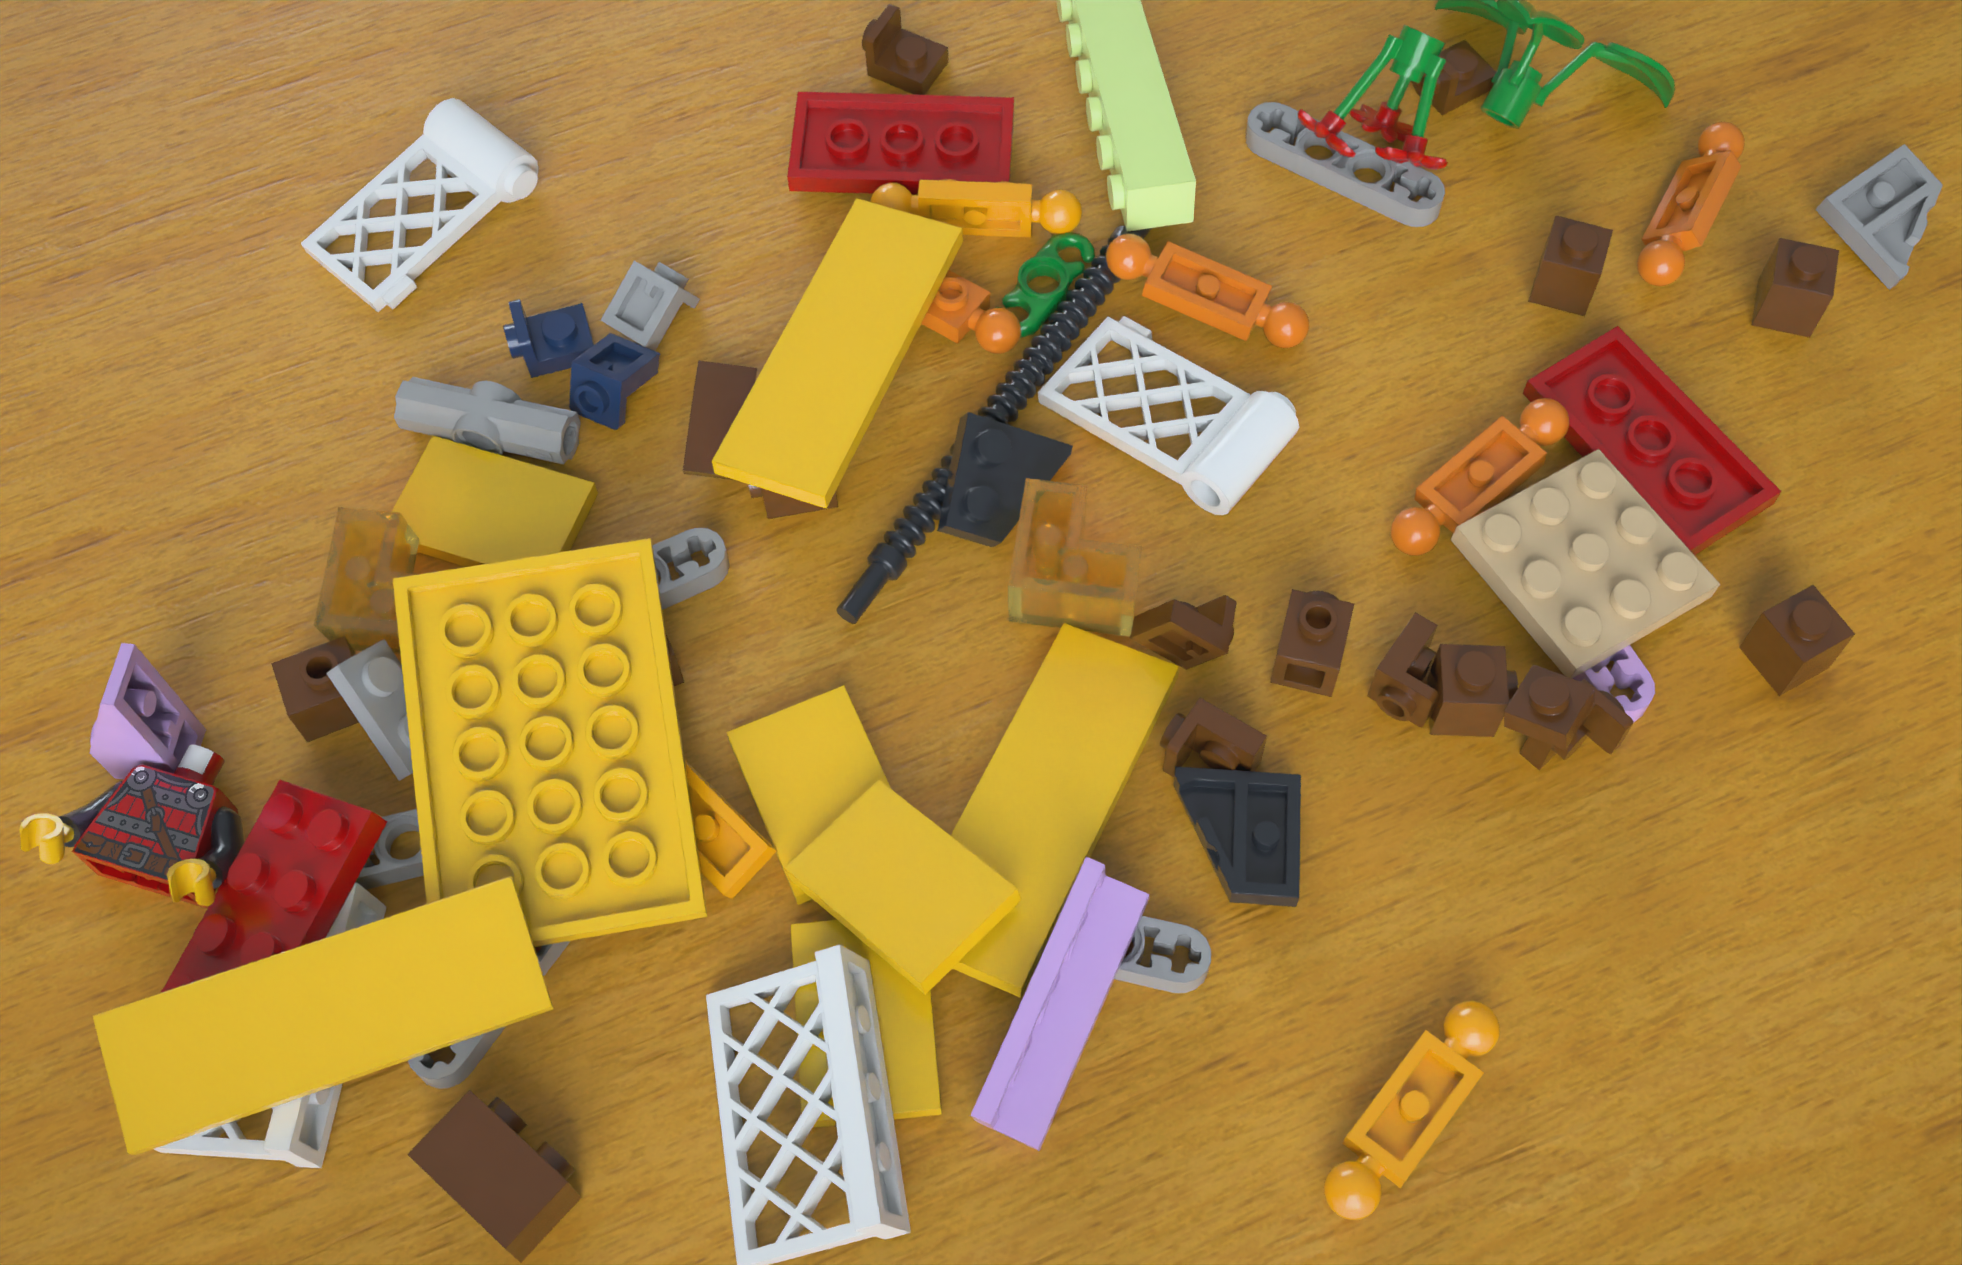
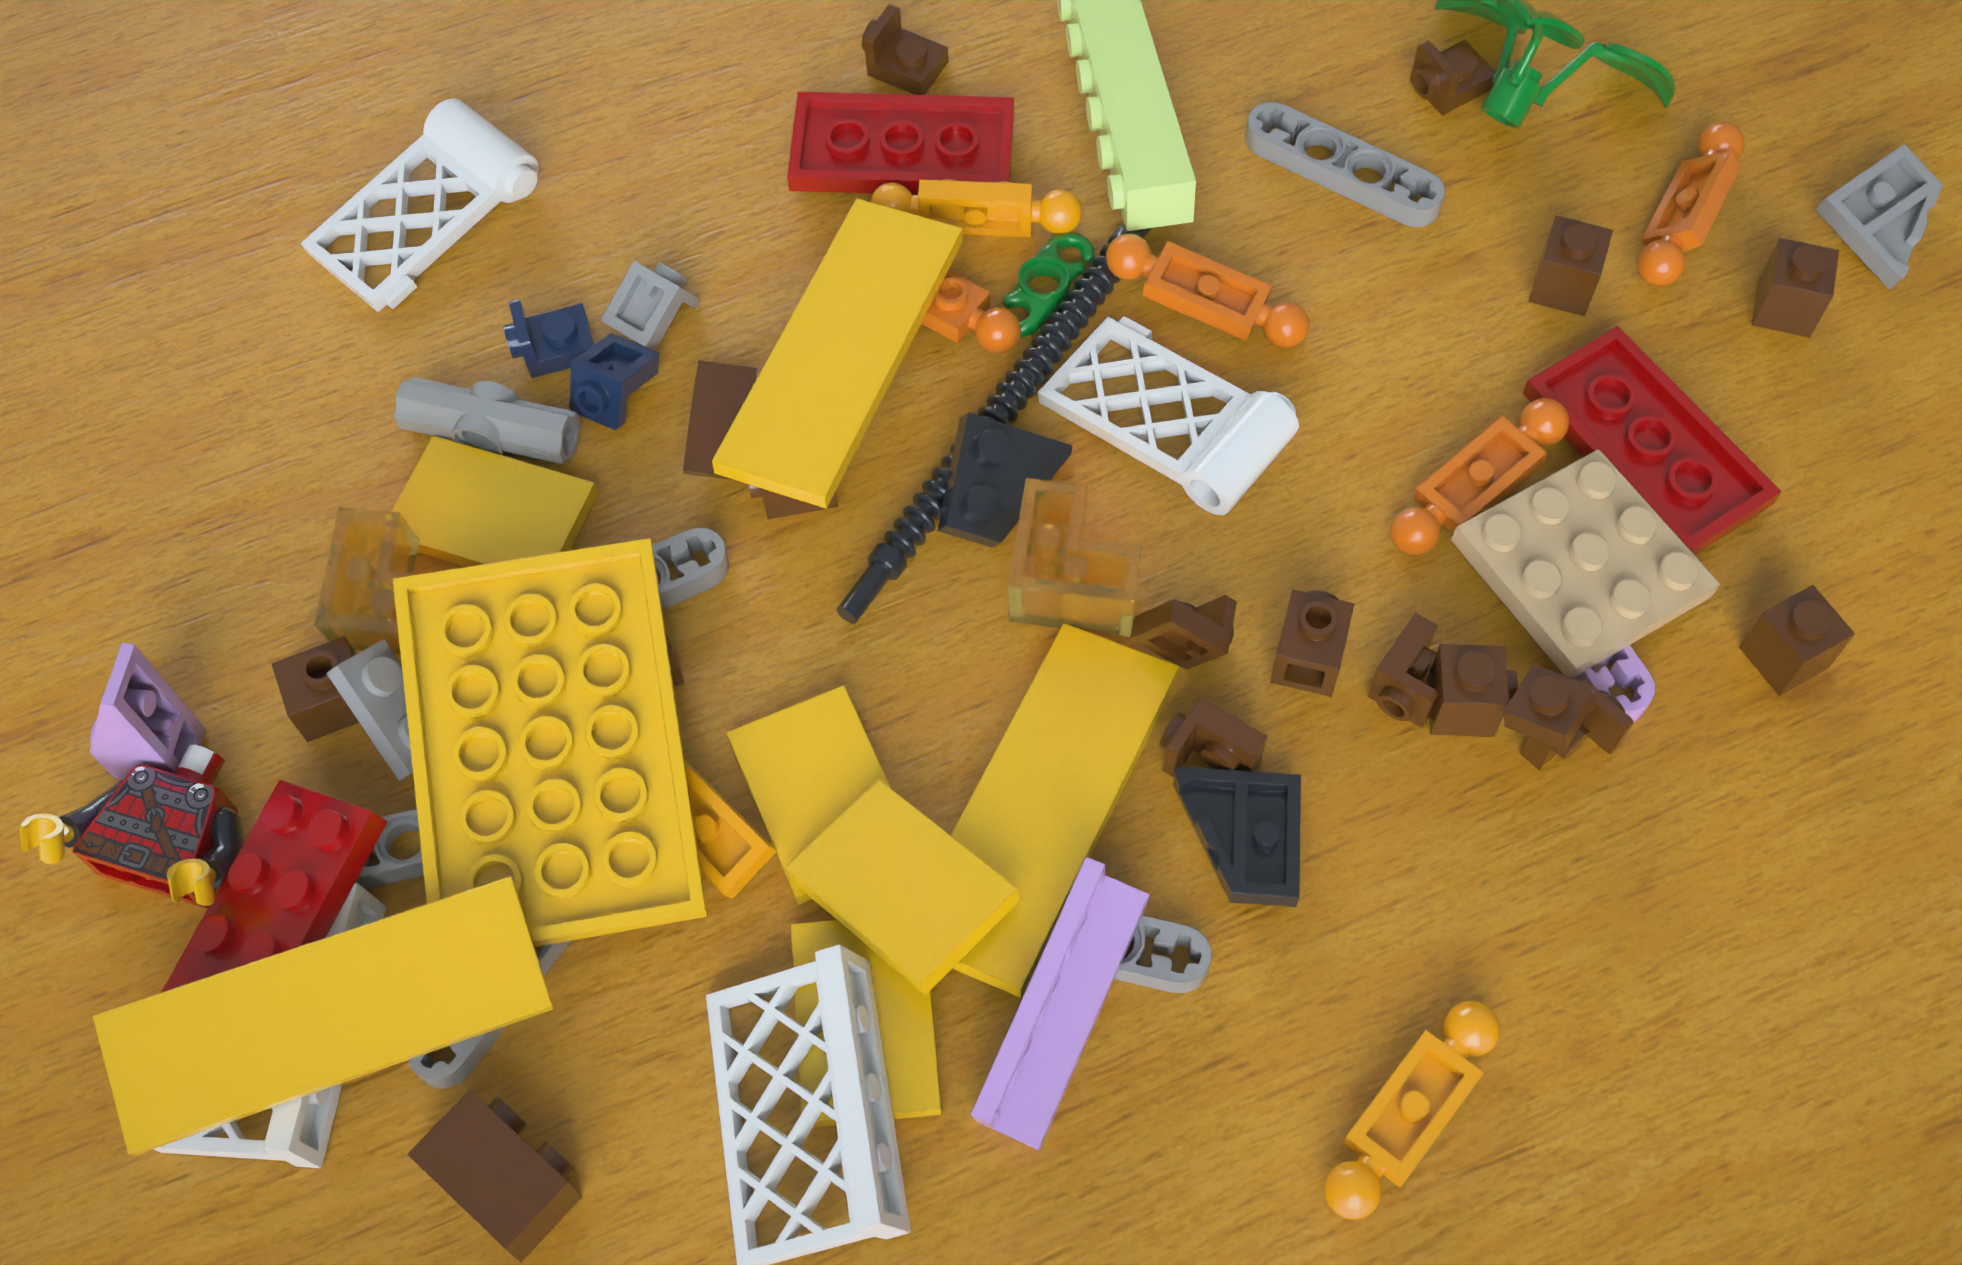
(1413, 57): plant -> none

